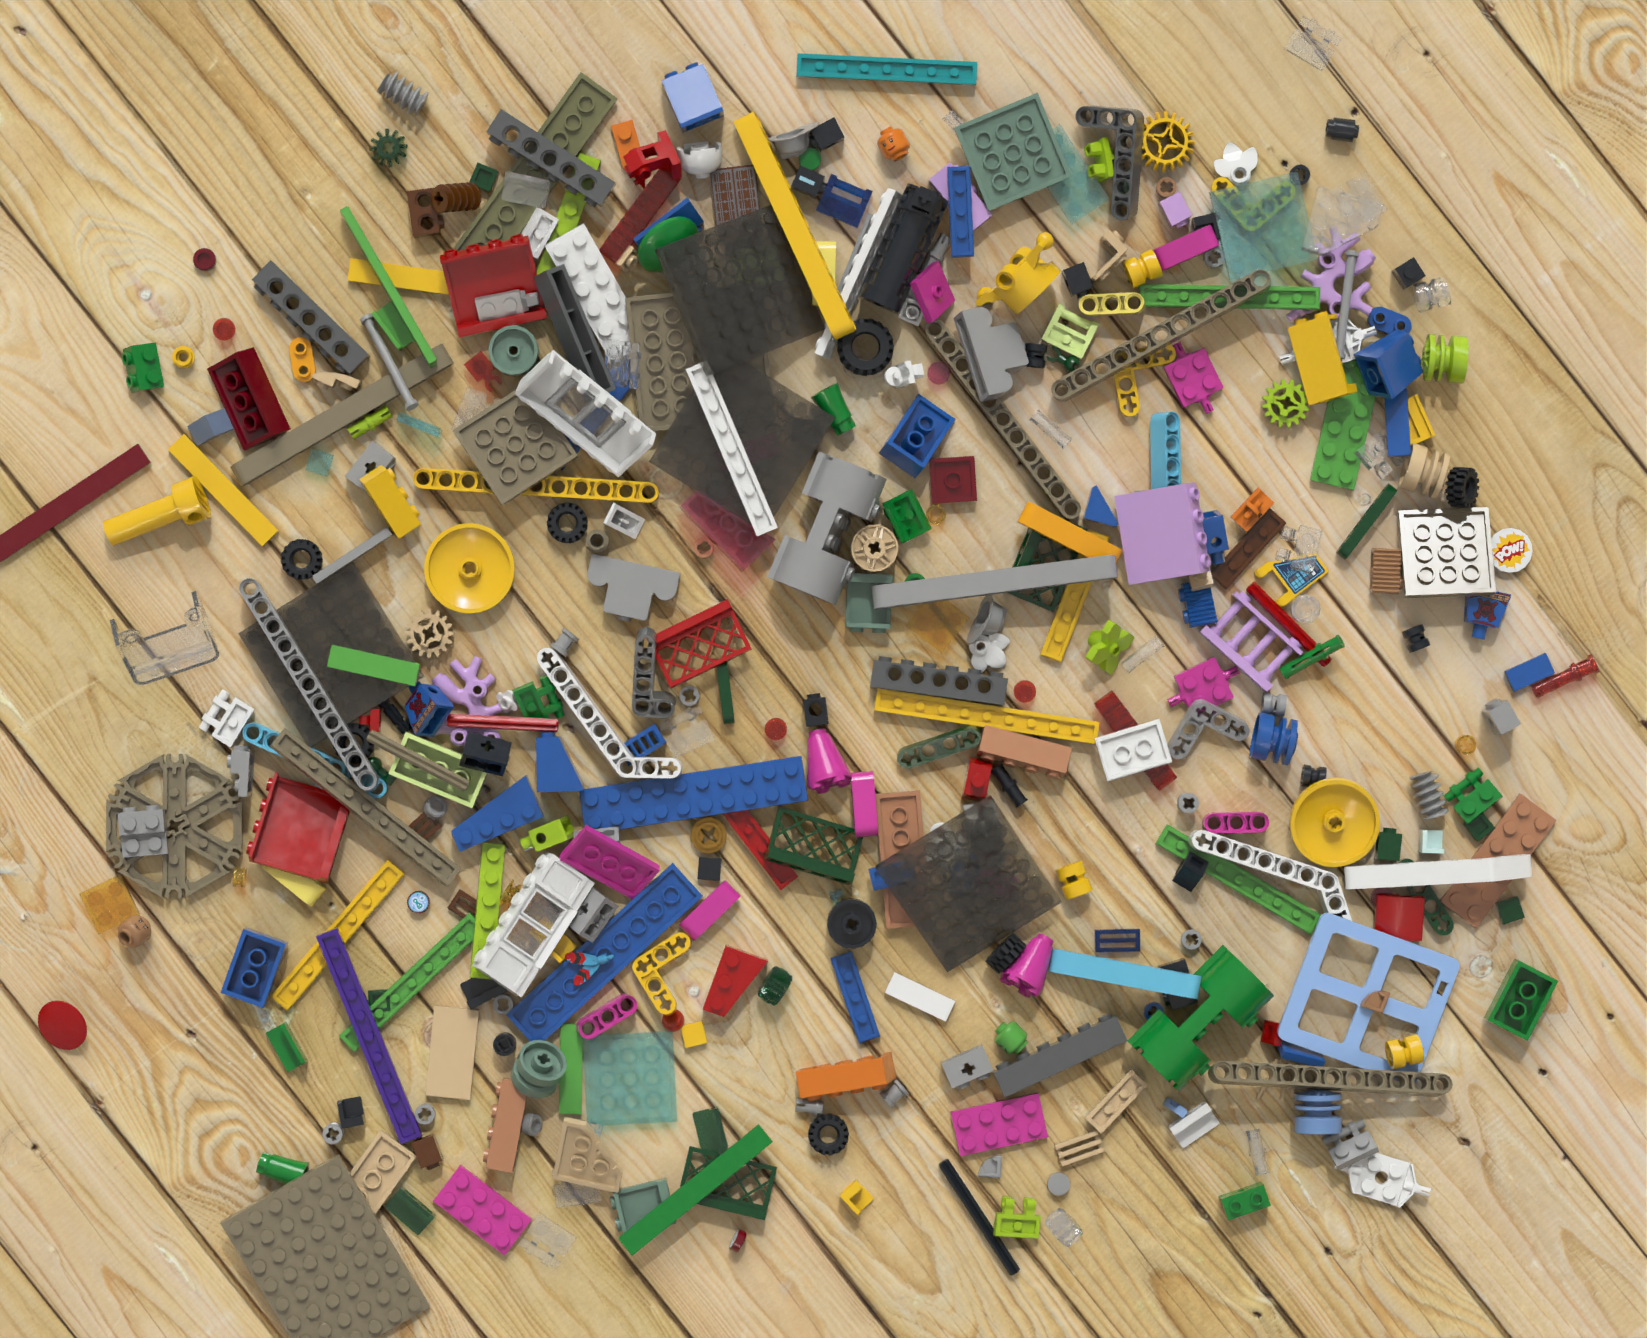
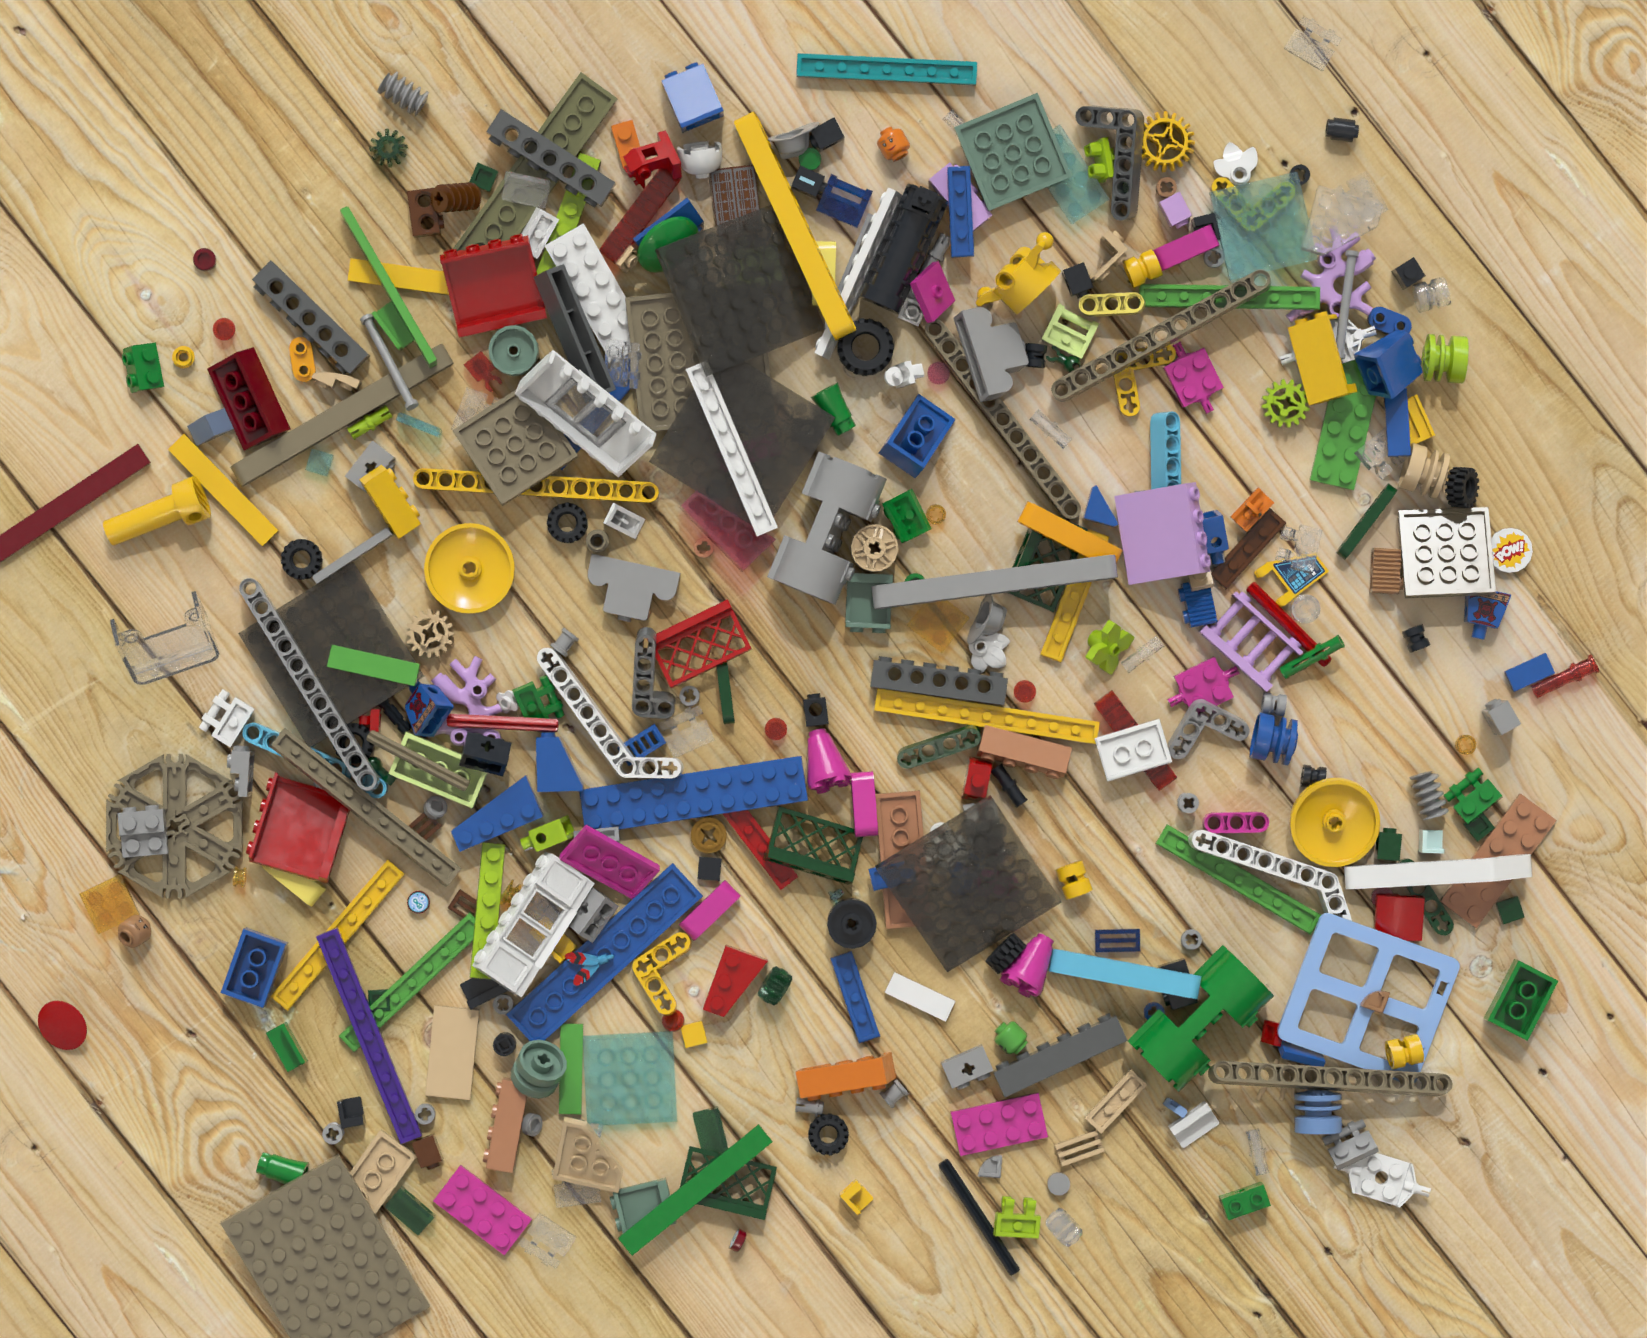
(505, 304): light grey hinge -> none
(595, 1016): dark pink beam -> none
(953, 479): dark red plate -> none
(1190, 871): black brick -> none

